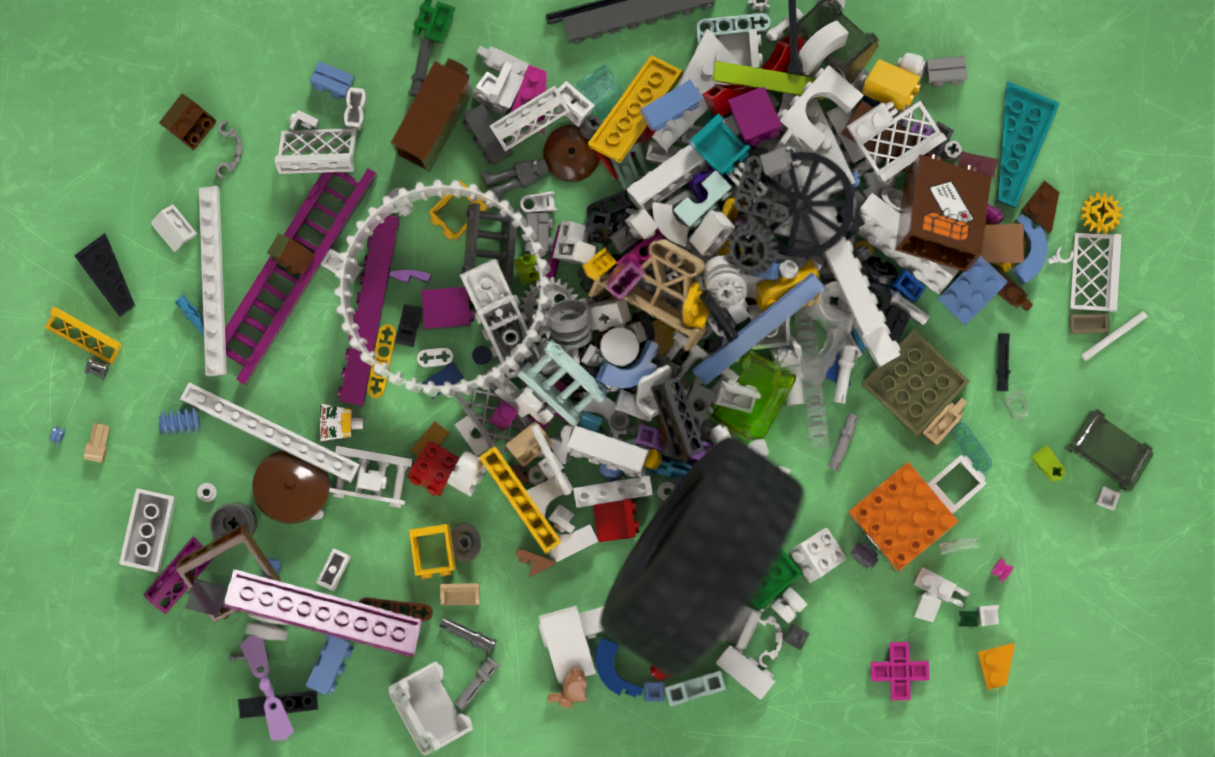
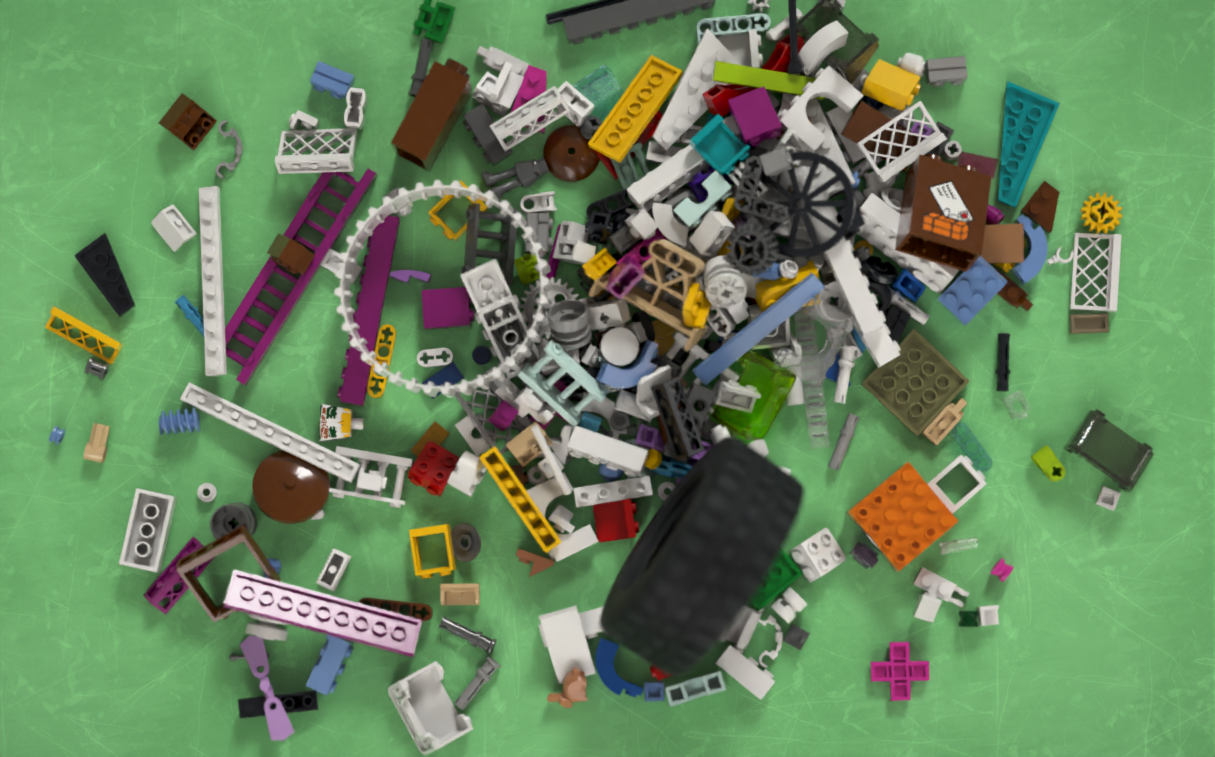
(206, 597): piece -> none
(409, 325): black slope -> none
(671, 106): medium blue brick -> none
(722, 322): black pin -> none
(871, 121): white hinge -> none
(996, 665): light orange wing -> none
(1113, 336): white bar -> none

